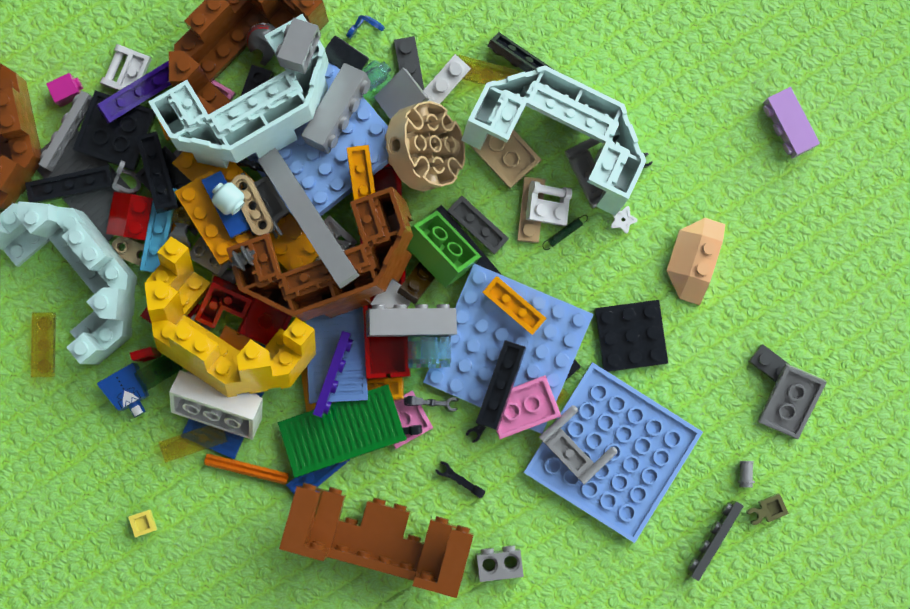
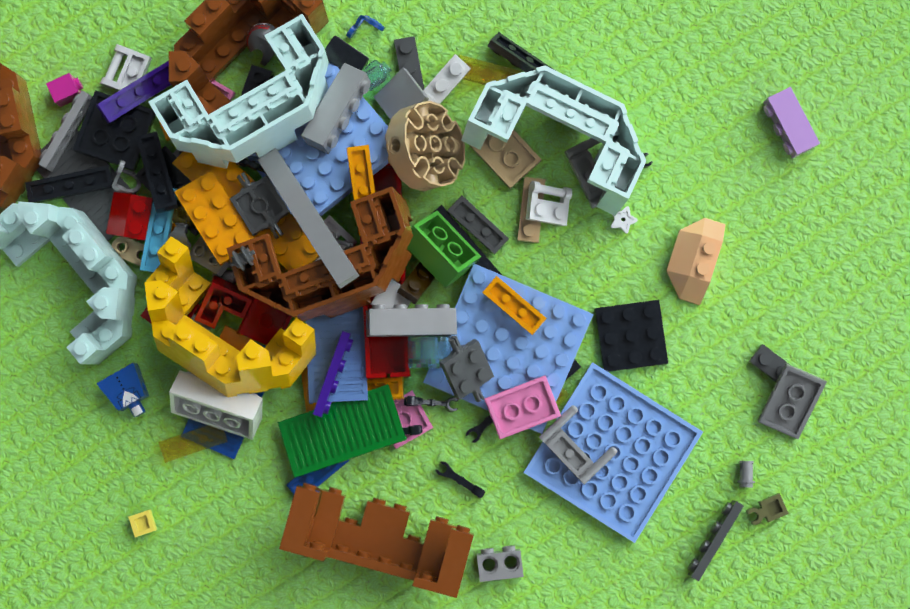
(43, 344): clear yellow plate -> none
(145, 354): red tile -> none
(156, 372): clear green plate -> none
(228, 198): light aqua head -> none
(234, 224): blue tile -> none
(246, 469): orange axle -> none
(260, 213): tan plate -> none
(298, 45): light grey brick -> none
(466, 369): none -> dark grey plate
(501, 385): black plate -> none
(566, 231): dark green piece -> none

